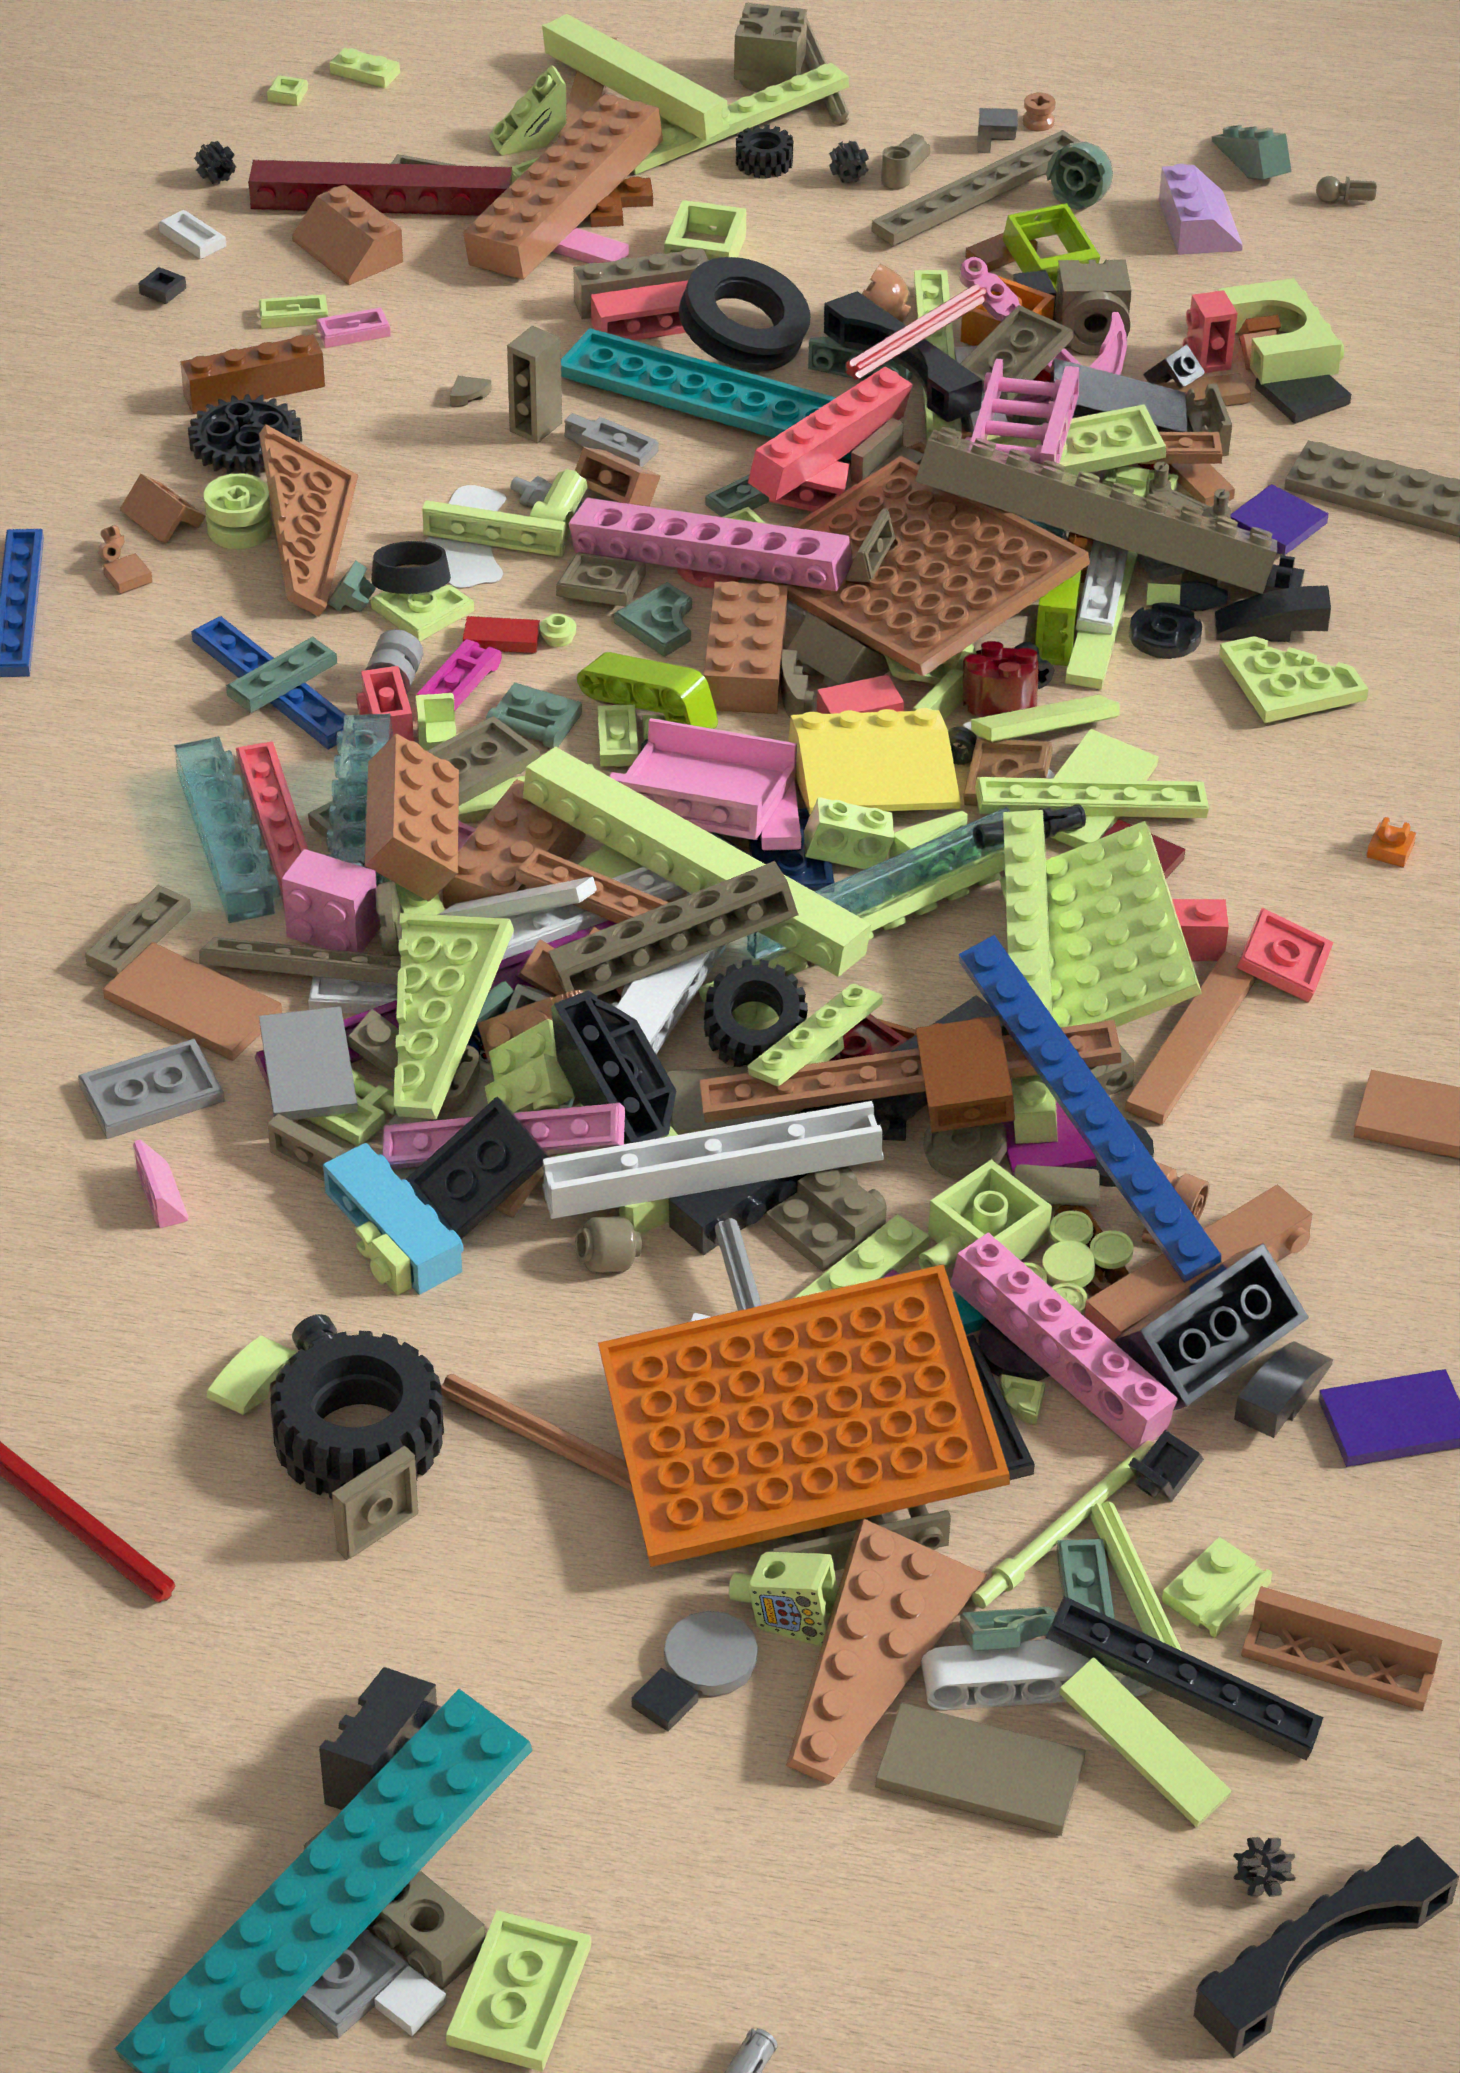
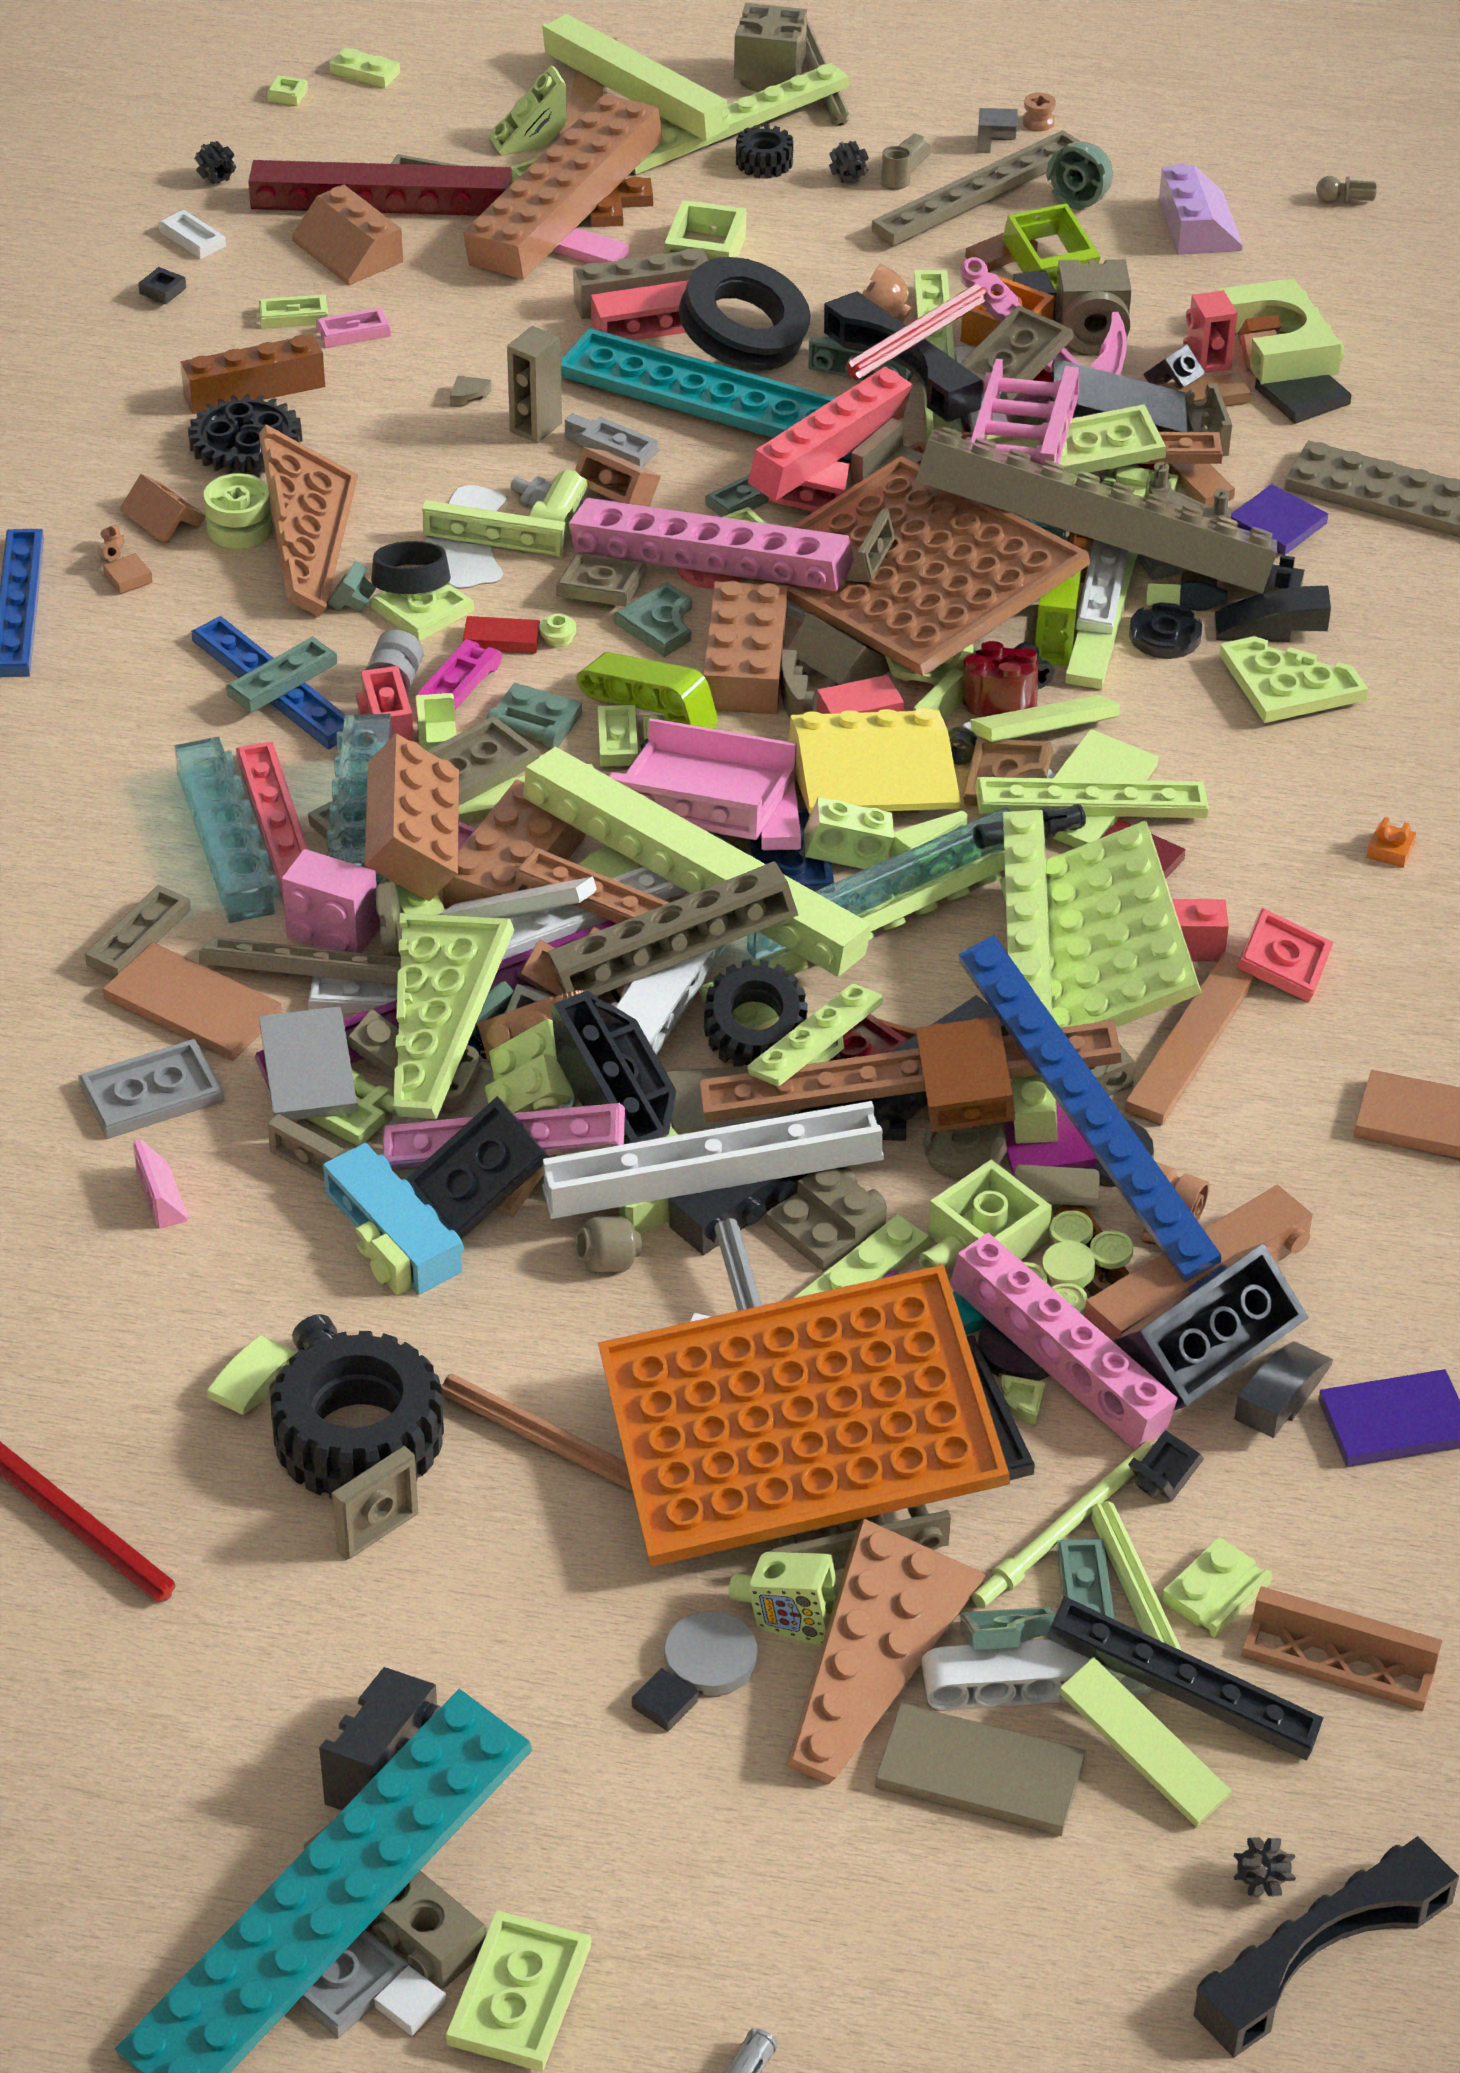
(1255, 151): sand green slope -> none

